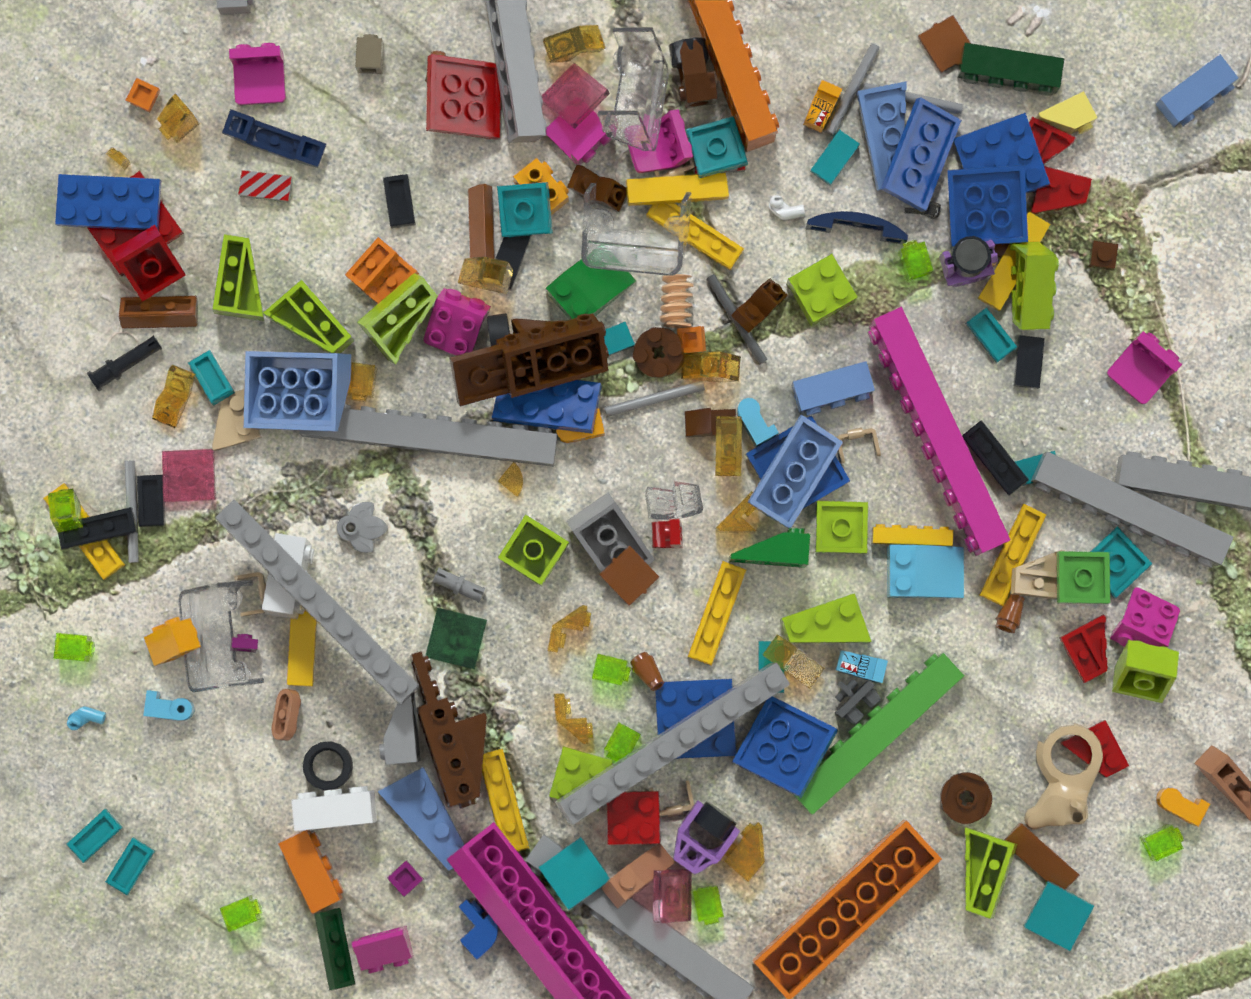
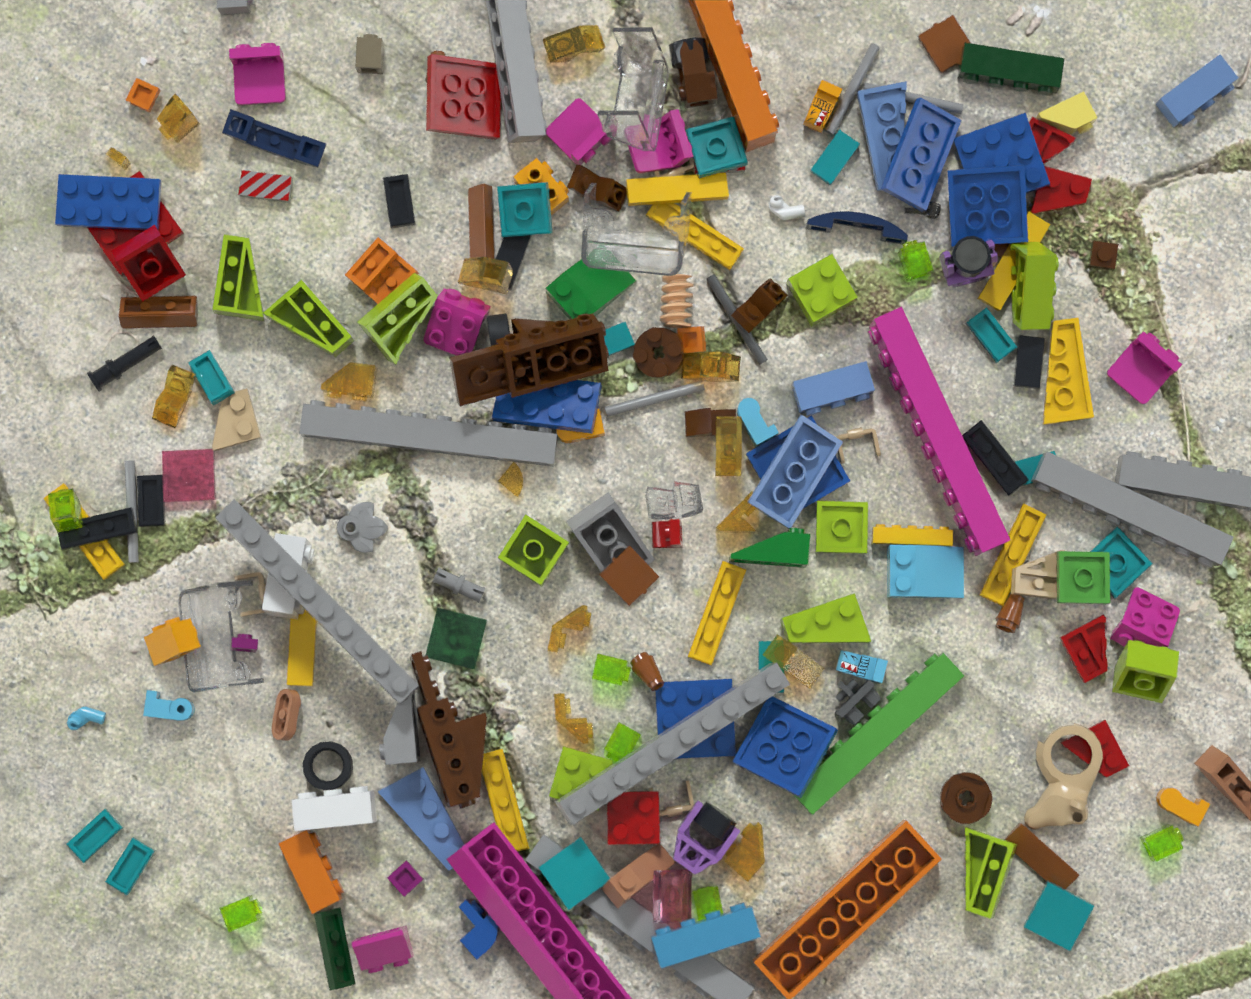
(73, 647): clear neon green brick -> none
(295, 390): medium blue slope -> none
(574, 95): clear pink tile -> none
(705, 936): none -> dark azure brick
(1067, 378): none -> yellow wing

